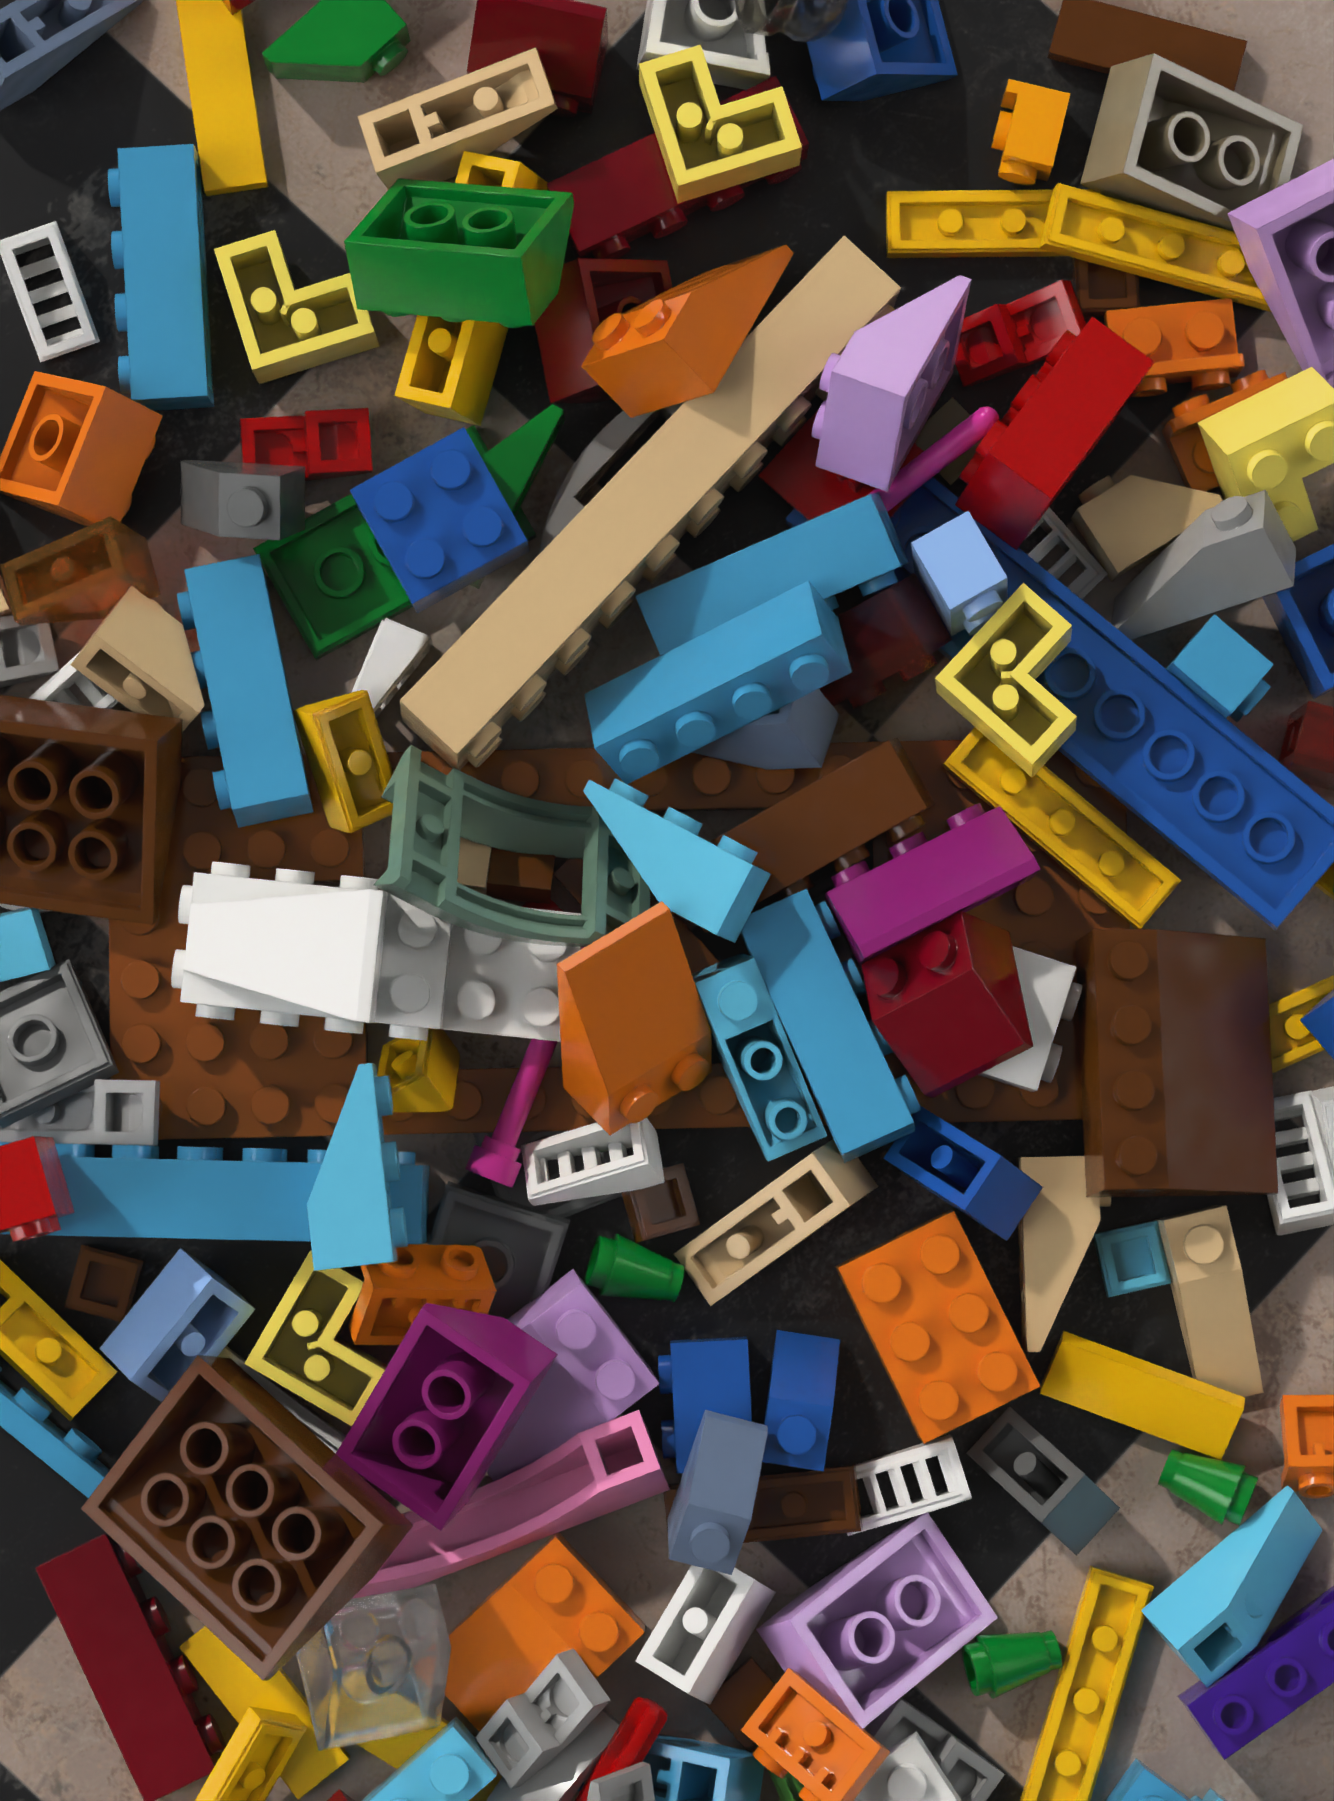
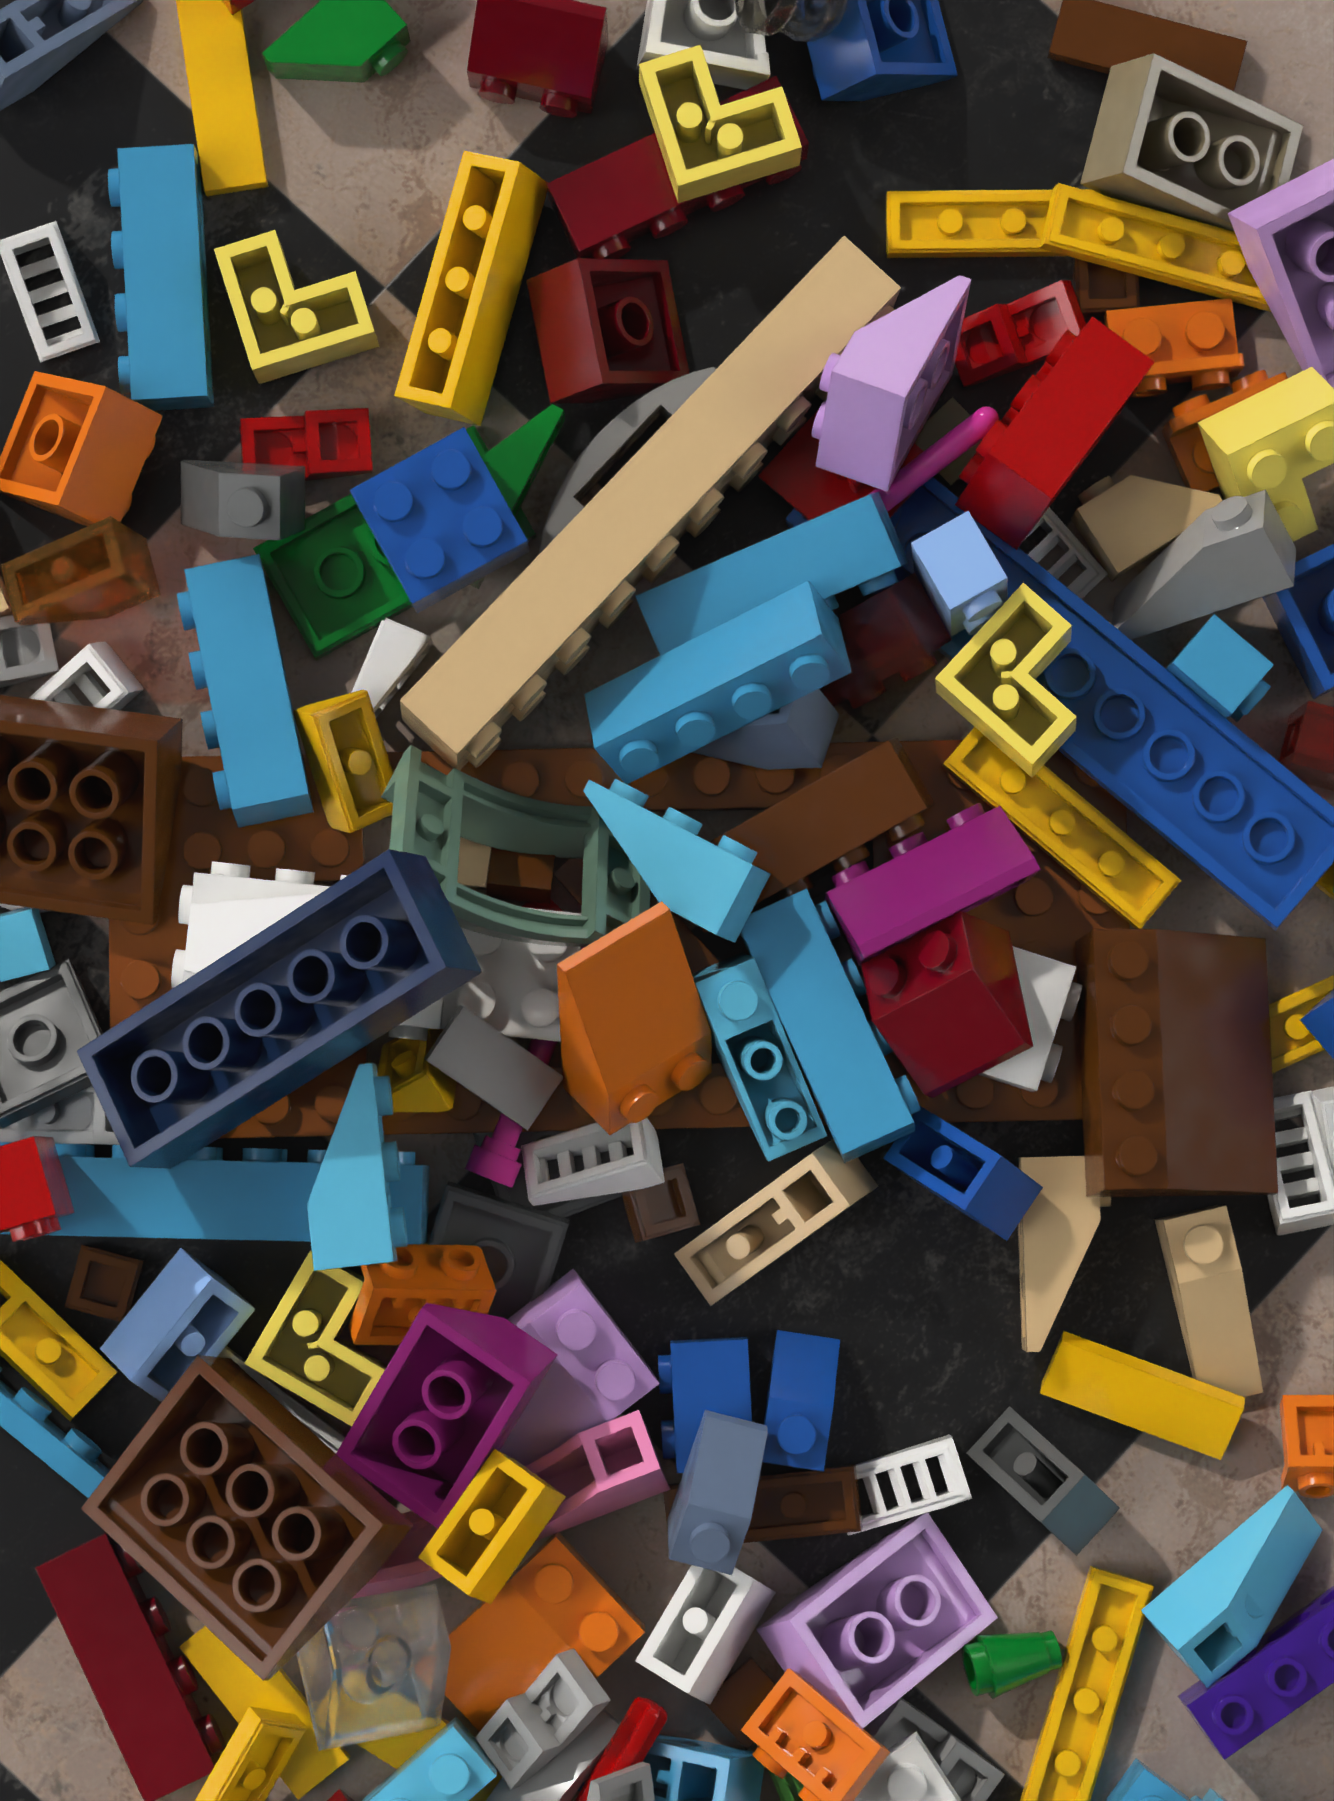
(143, 660): tan slope -> none
(279, 1010): none -> dark blue brick
(461, 252): green slope -> none
(473, 113): tan slope -> none
(492, 1527): none -> yellow brick
(493, 1067): none -> light grey slope
(632, 1271): green cone -> none
(683, 337): orange slope -> none
(937, 1326): orange brick -> none
(1030, 132): light orange brick -> none
(1131, 1258): medium azure tile -> none
(1209, 1485): green cone -> none

